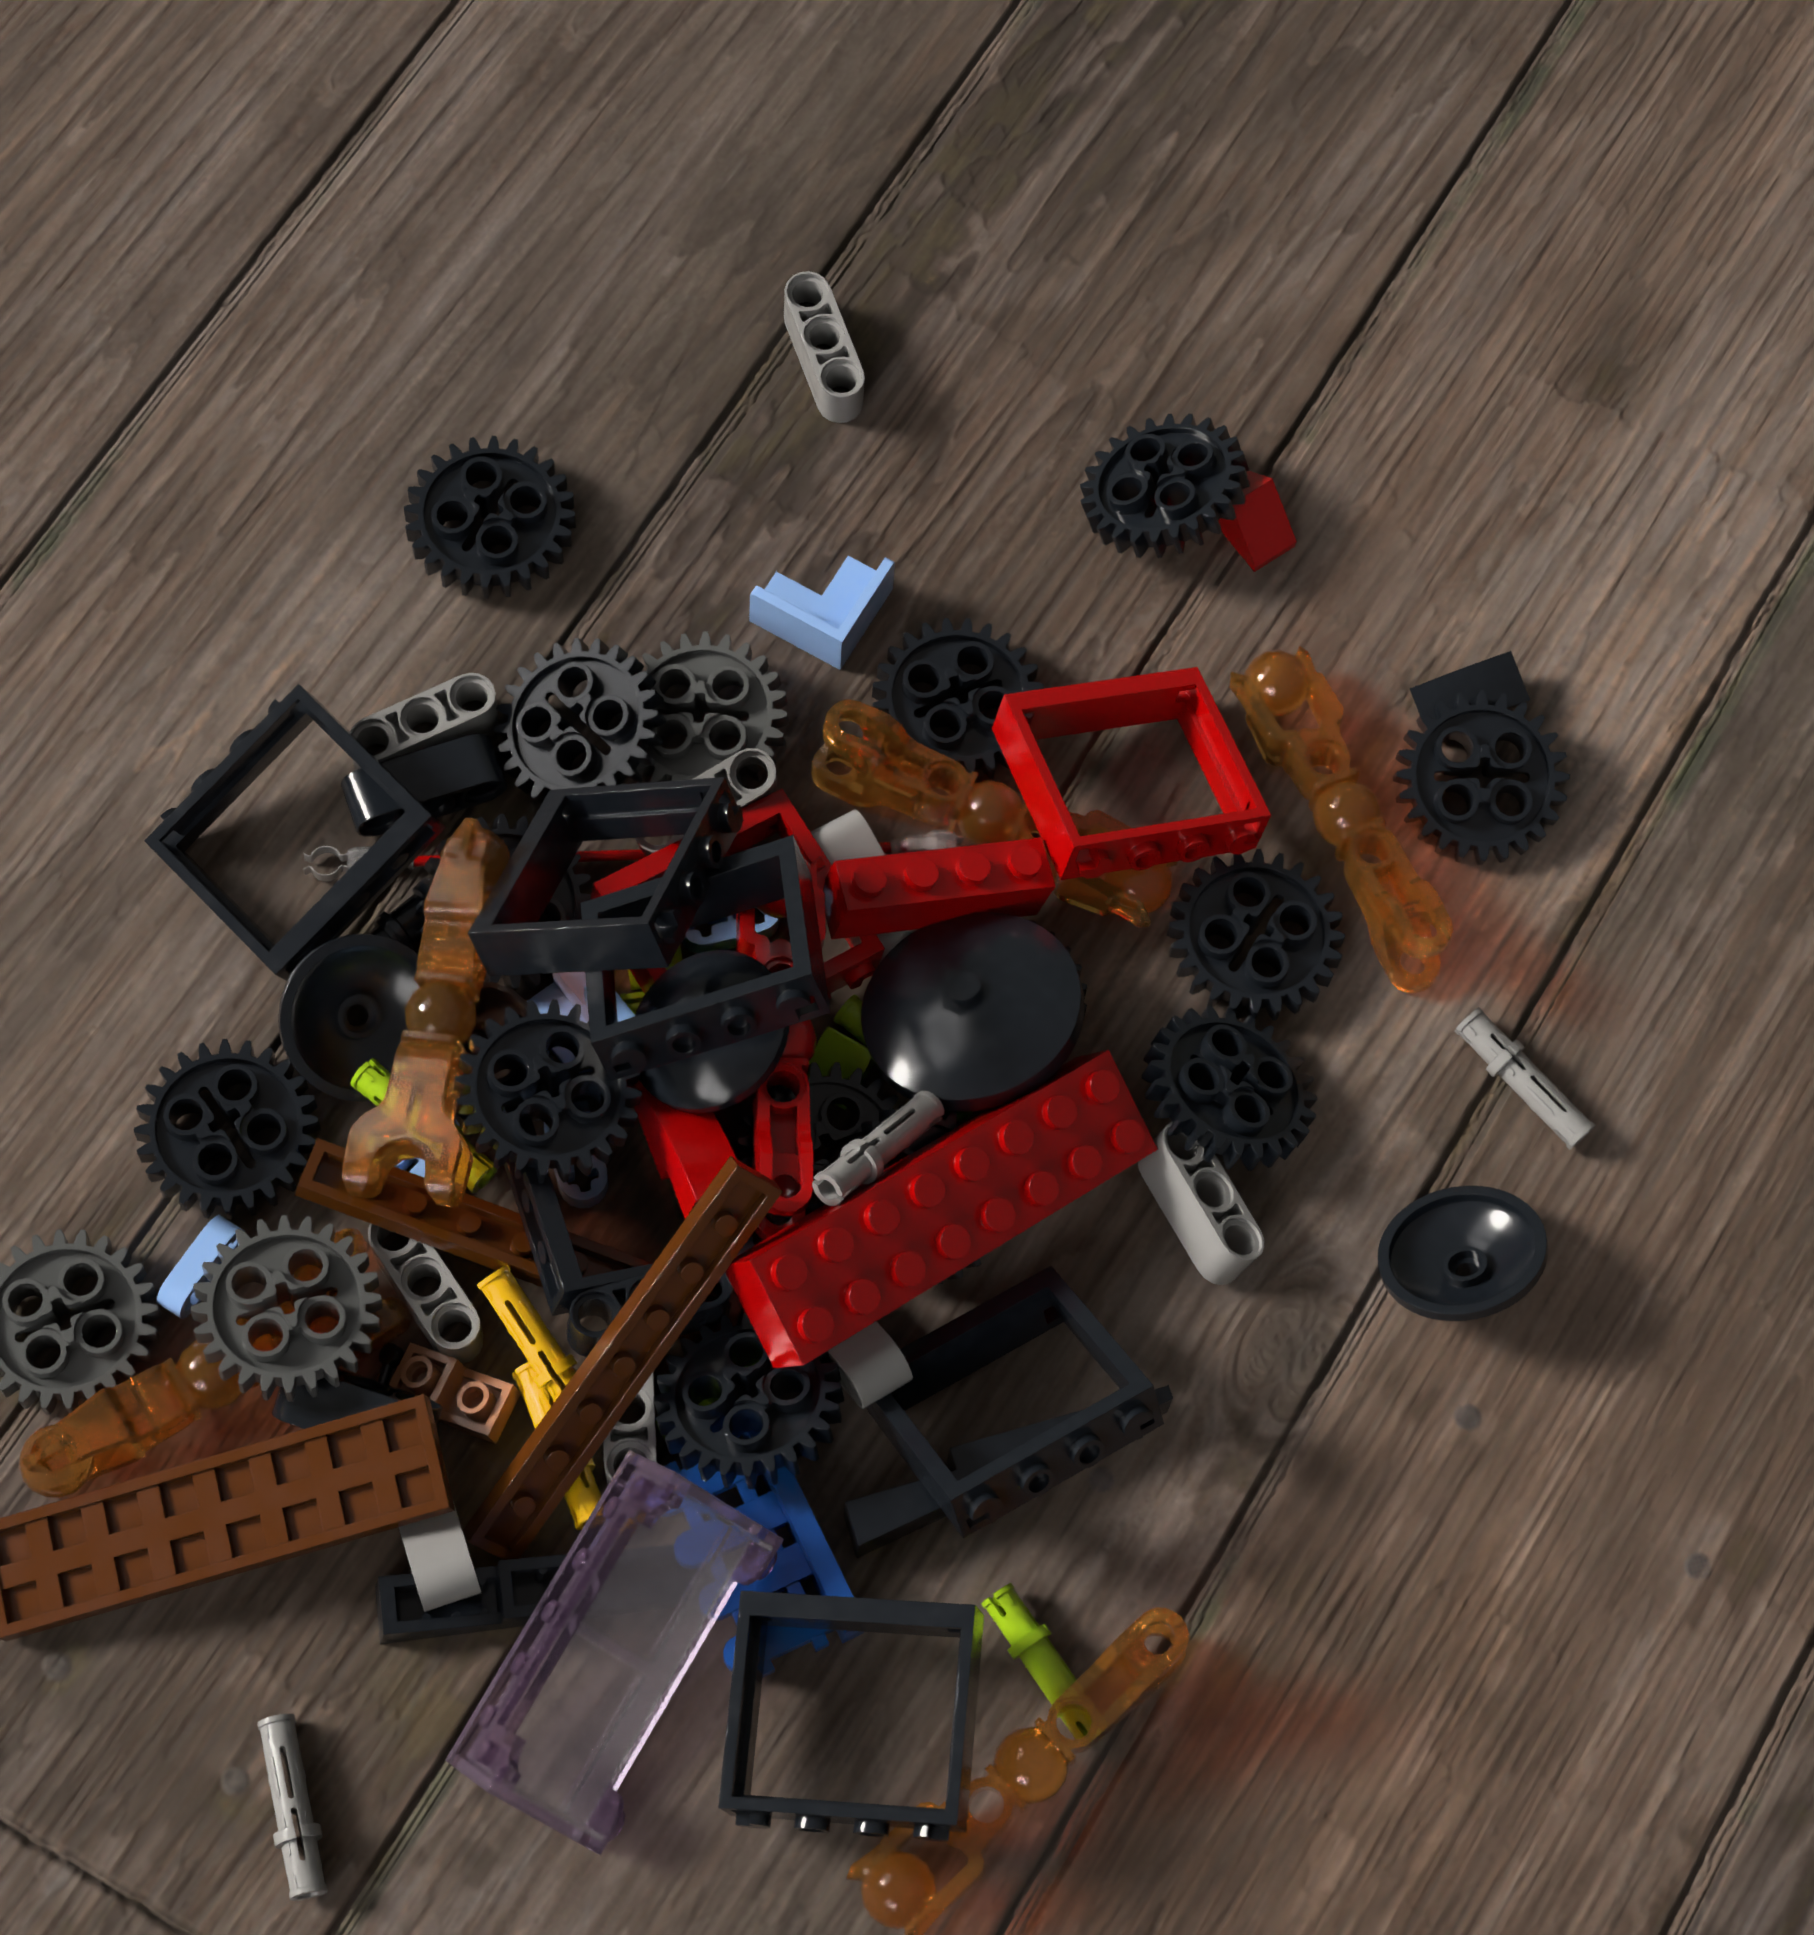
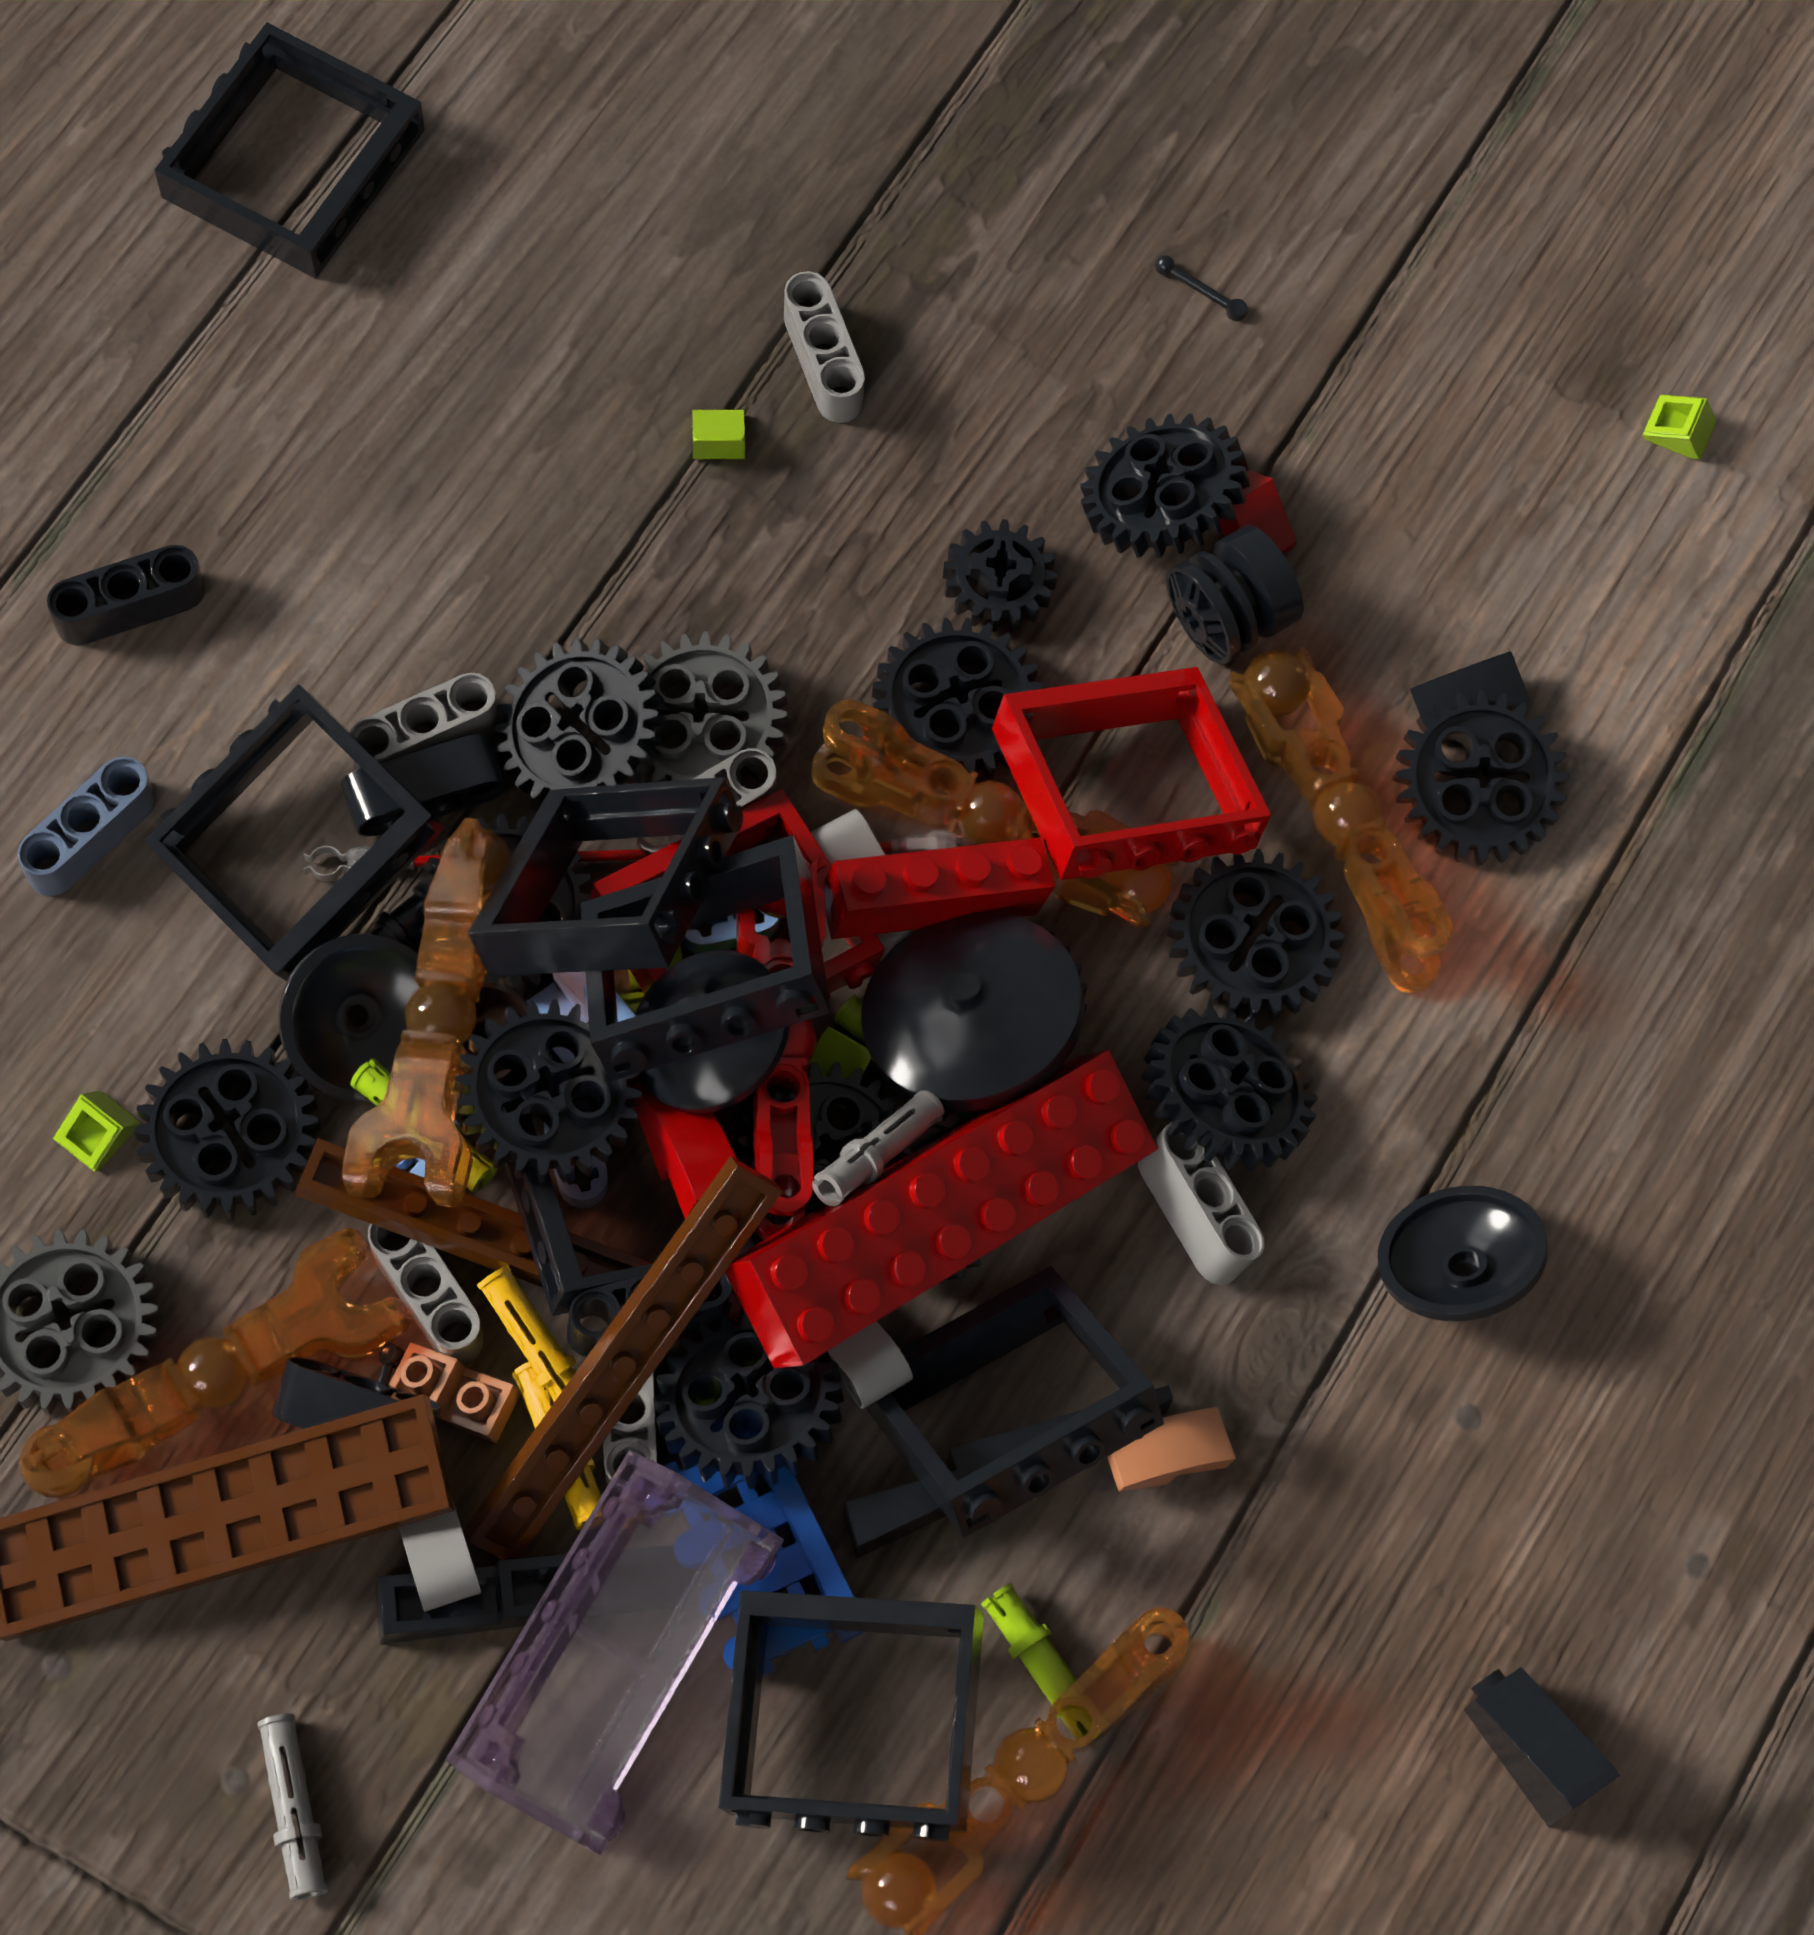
(80, 850): none -> sand blue beam
(95, 1129): none -> lime slope
(109, 616): none -> black beam
(177, 1290): light blue beam -> none
(232, 94): none -> black window
(302, 1353): dark grey gear -> none
(450, 496): black gear -> none
(718, 434): none -> lime slope
(828, 623): light blue panel -> none
(1025, 571): none -> black gear
(1180, 1446): none -> nougat slope
(1234, 594): none -> black wheel
(1235, 309): none -> black hinge
(1531, 1085): light grey pin -> none
(1538, 1744): none -> black slope
(1681, 425): none -> lime slope

